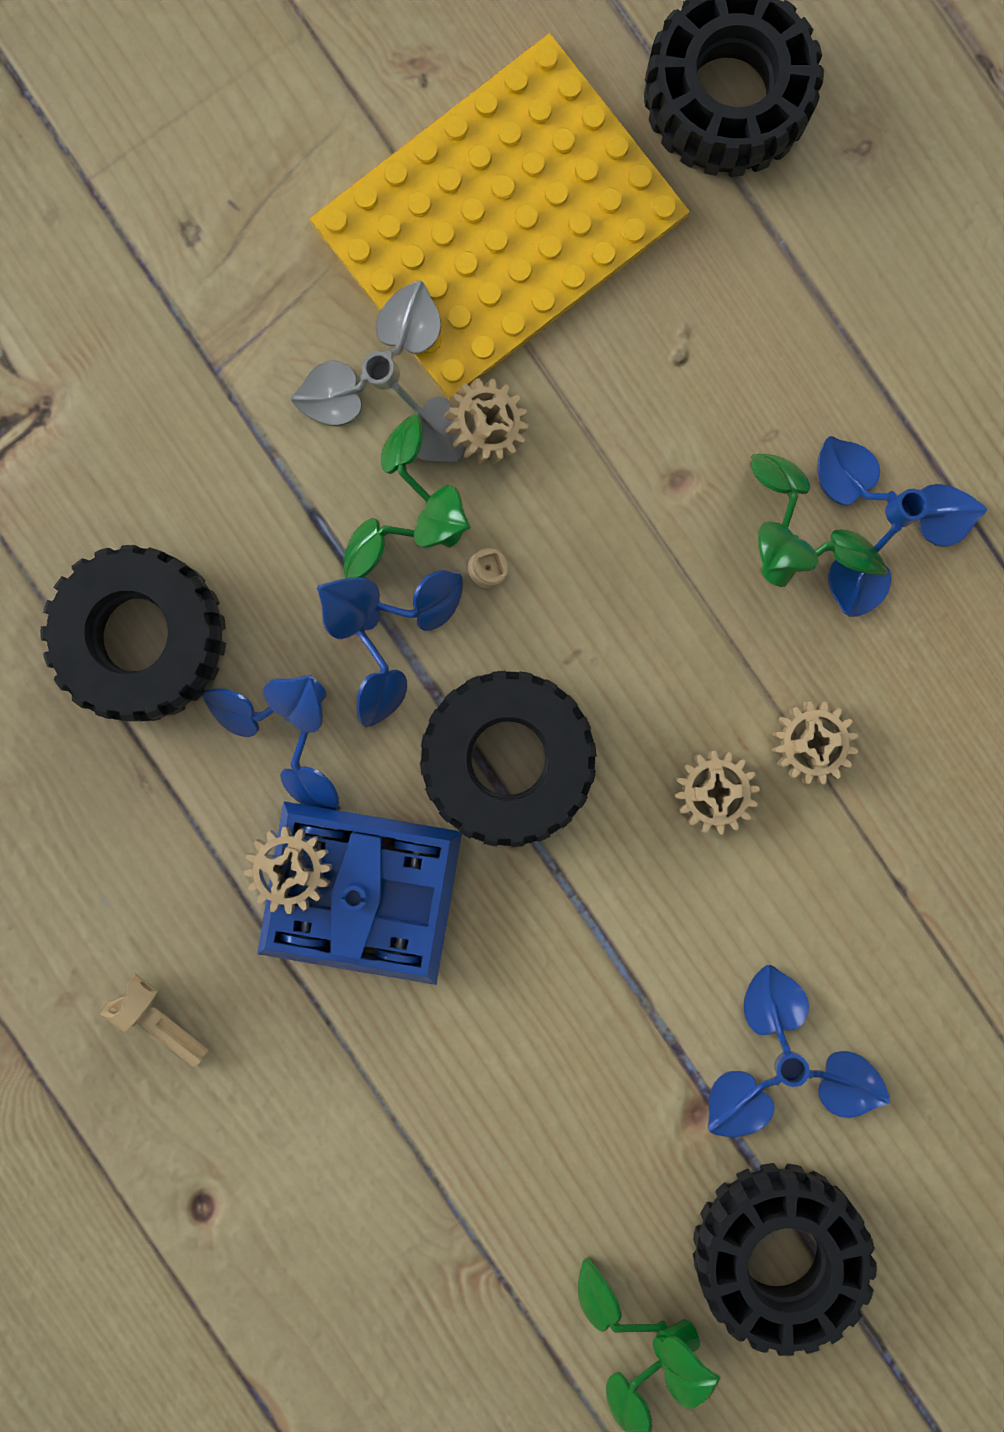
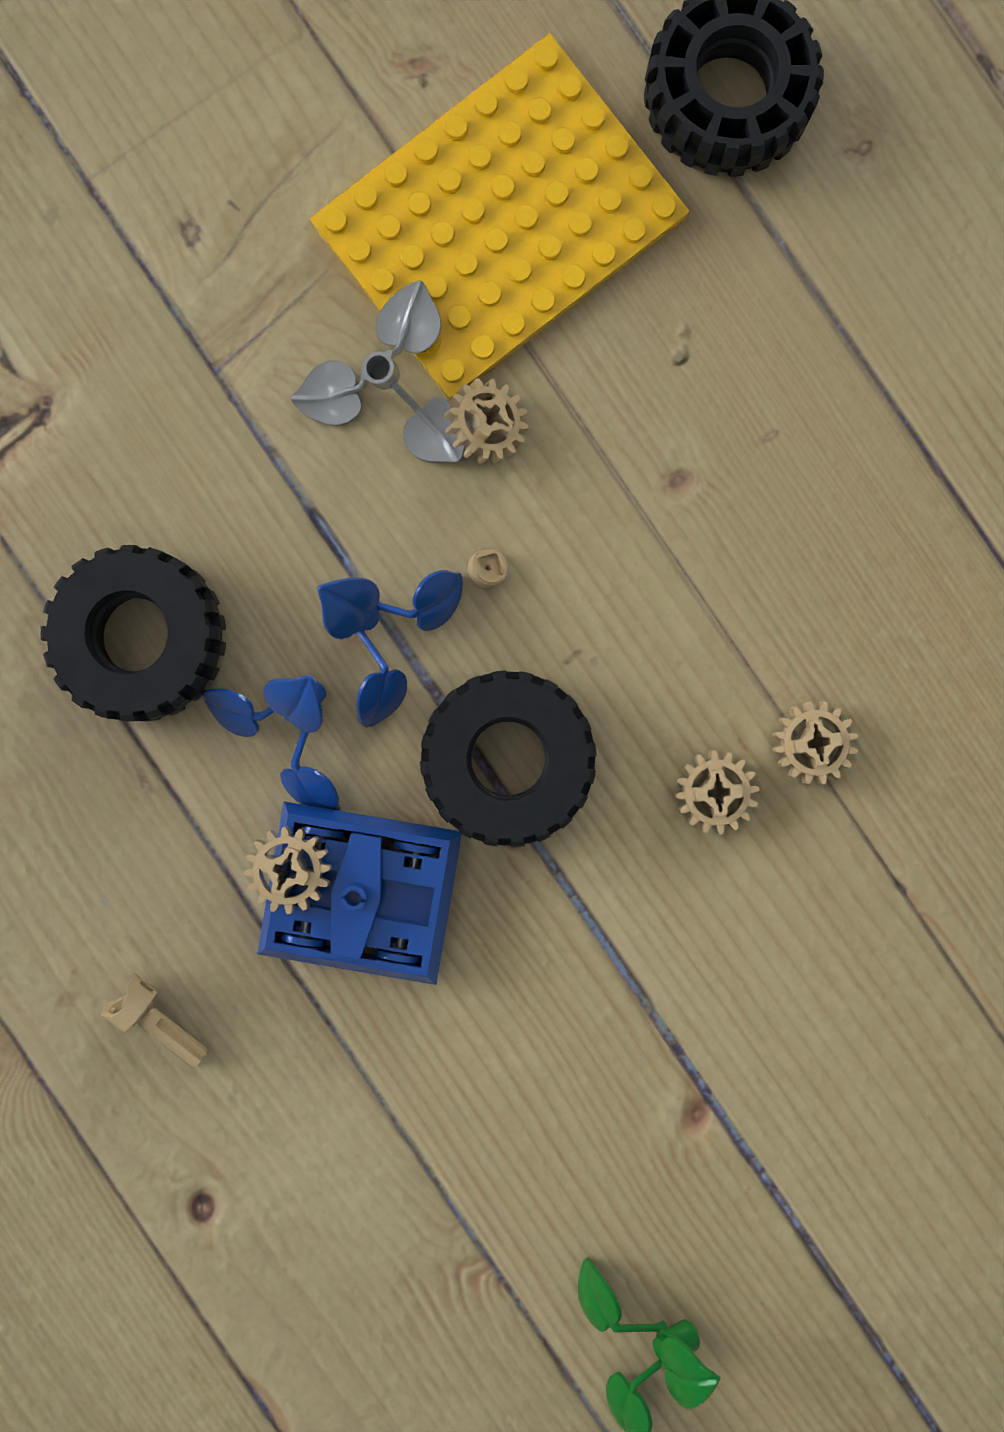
(437, 524): green plant -> none
(779, 1004): blue plant -> none
(786, 553): green plant -> none
(793, 1314): black tyre -> none
(944, 515): blue plant -> none

